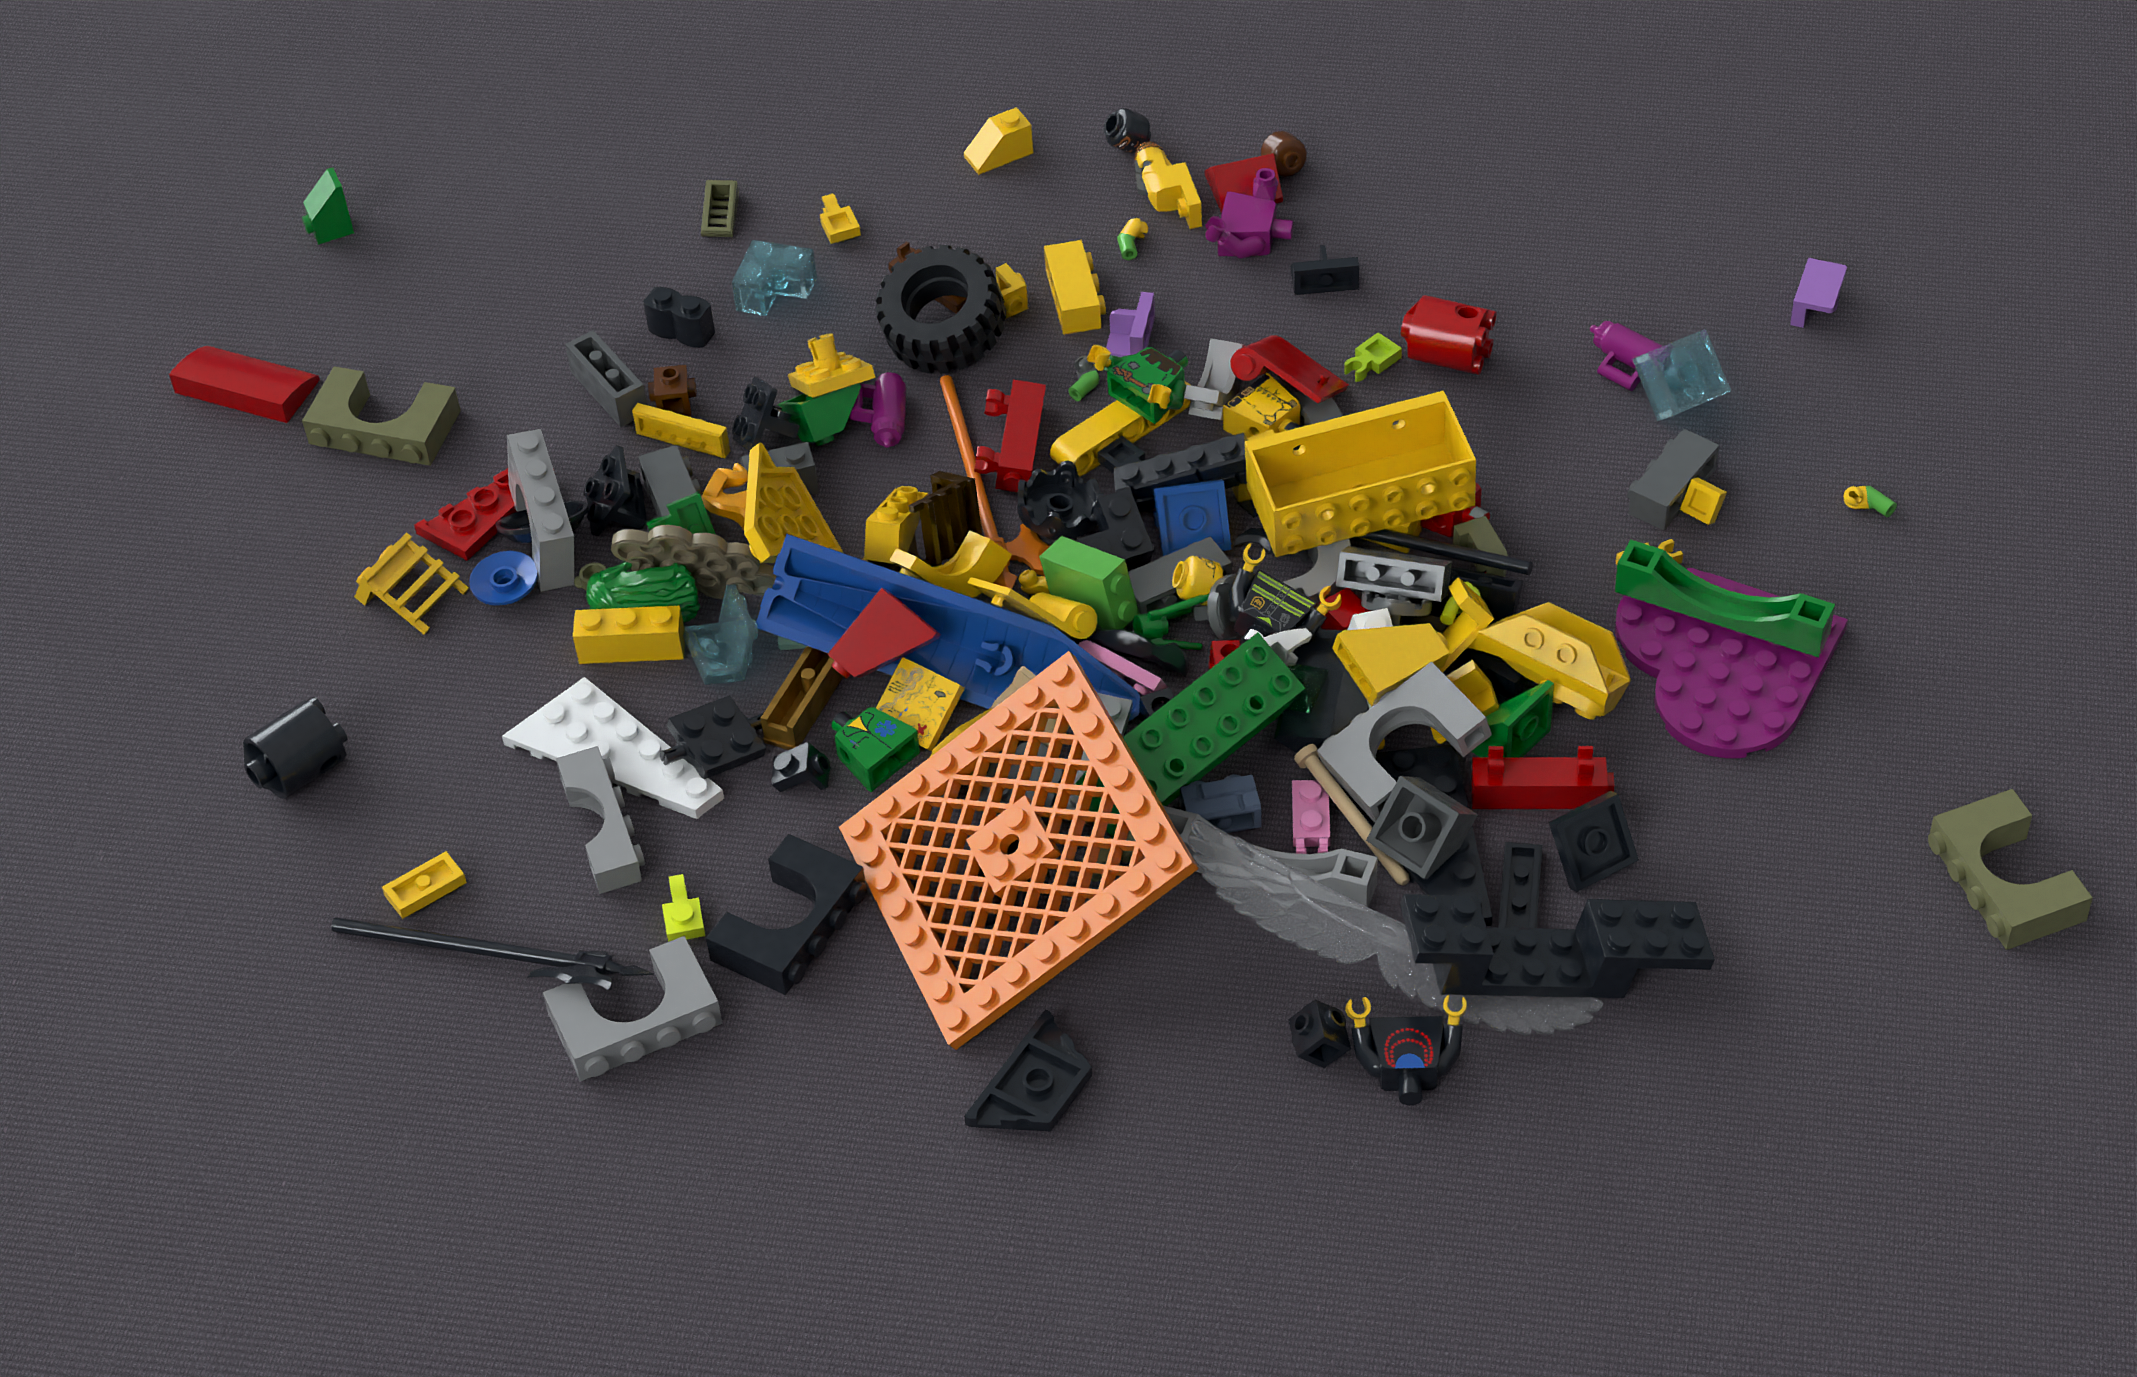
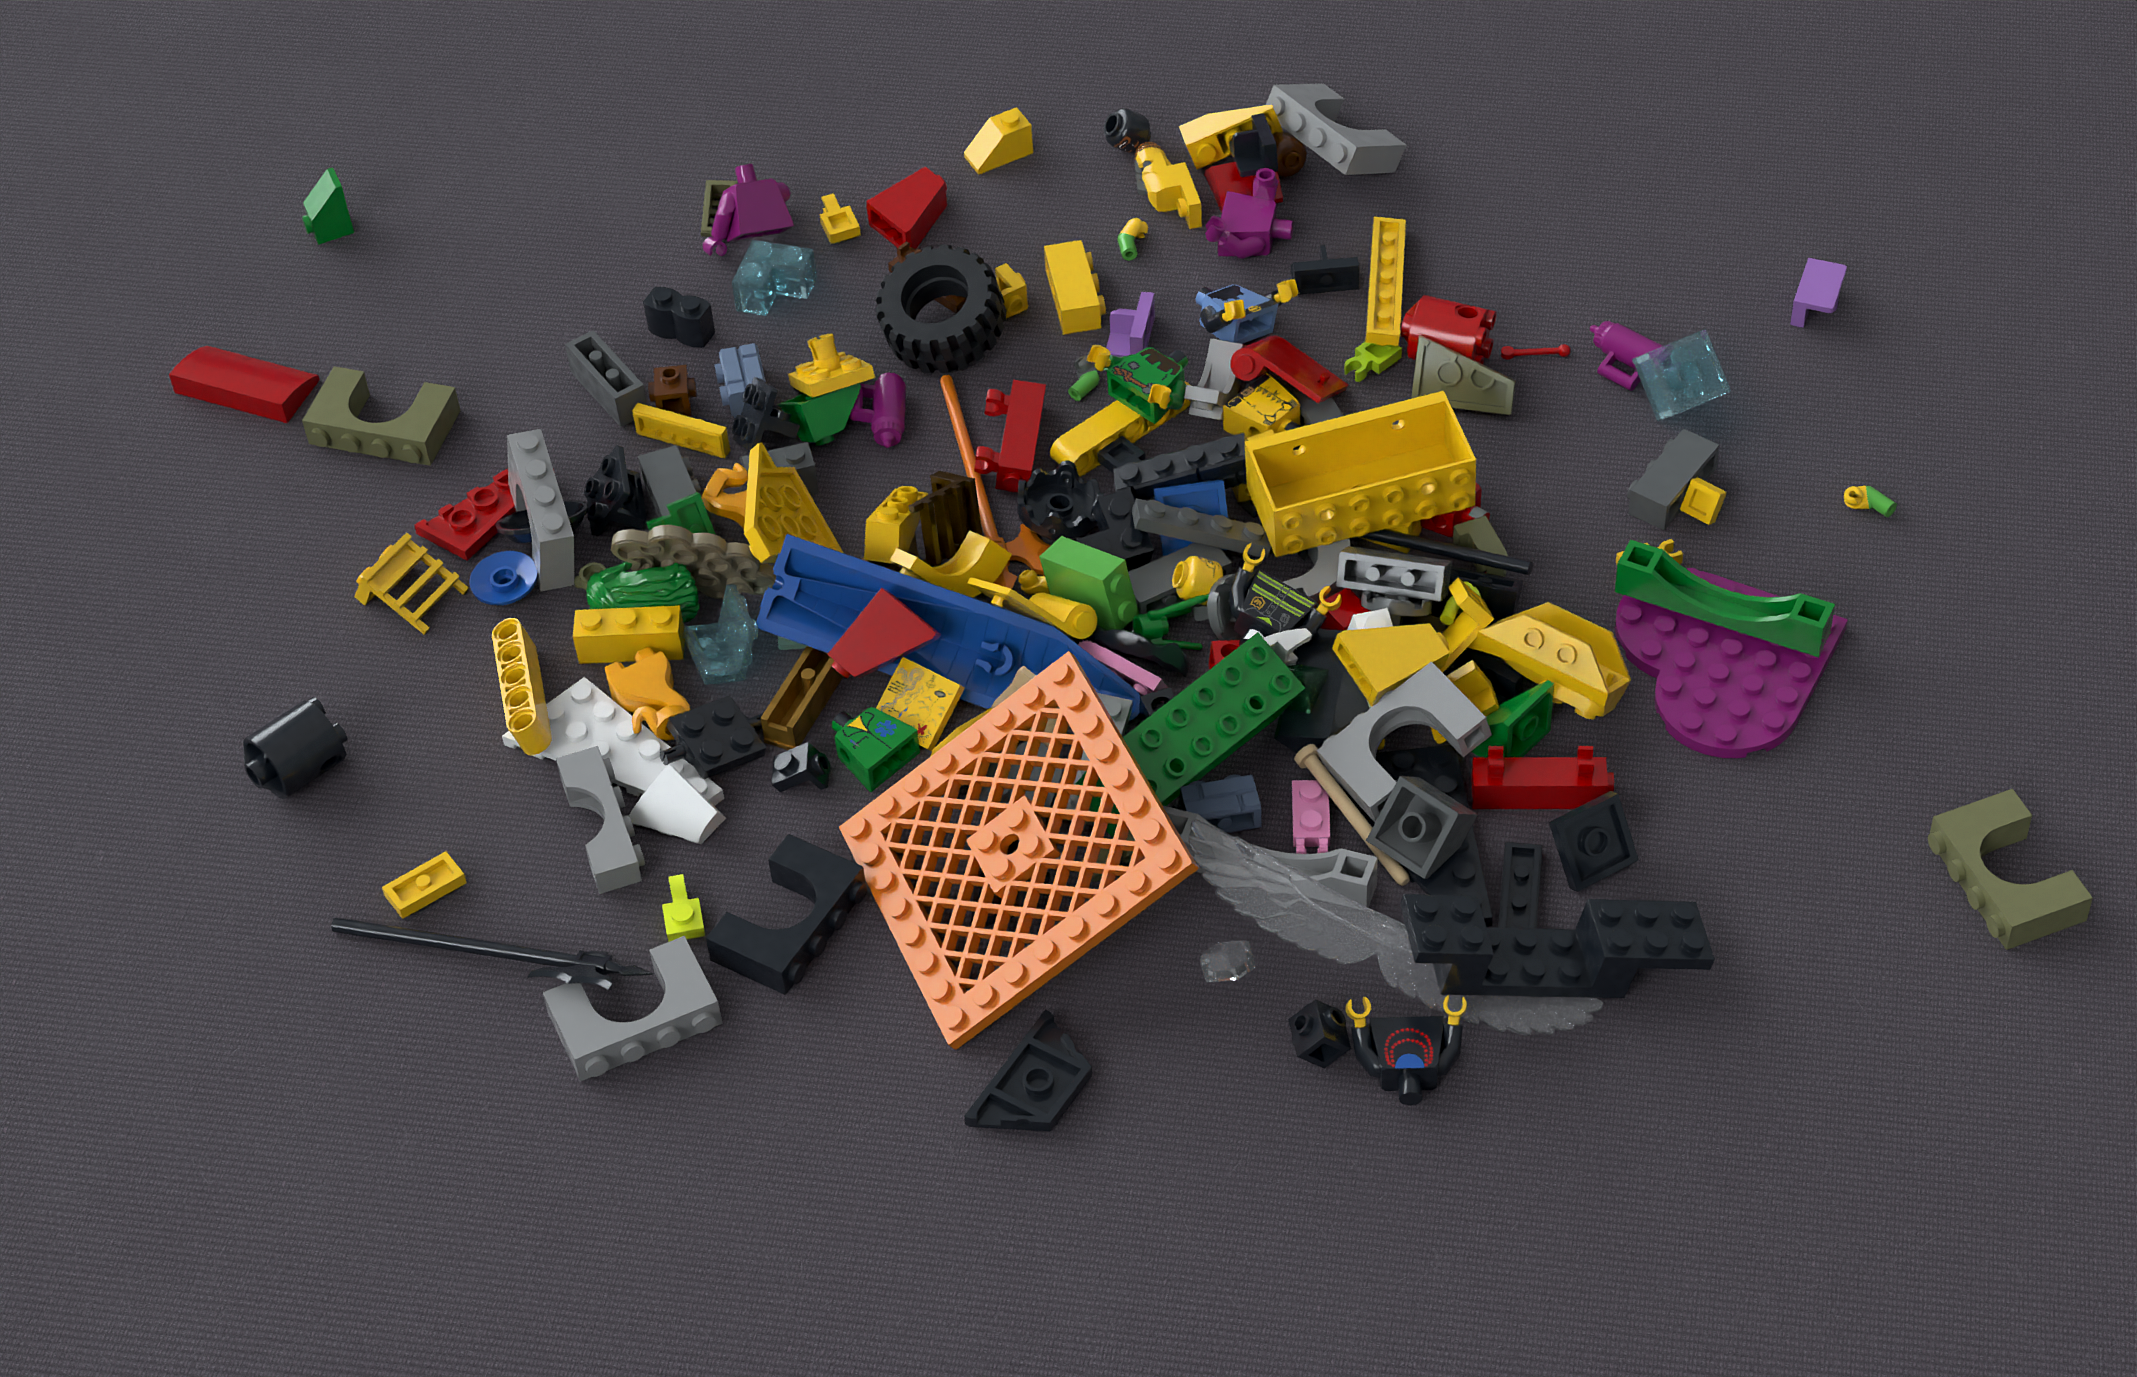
(521, 686): none -> yellow beam
(647, 691): none -> light orange hips
(676, 808): none -> white slope
(736, 371): none -> sand blue brick
(749, 210): none -> magenta torso
(908, 208): none -> red slope
(1199, 527): none -> dark grey plate
(1210, 135): none -> yellow slope
(1227, 961): none -> clear slope
(1240, 314): none -> torso
(1254, 148): none -> black panel
(1310, 116): none -> light grey arch
(1385, 281): none -> yellow plate
(1463, 380): none -> olive wing
(1509, 352): none -> red hinge

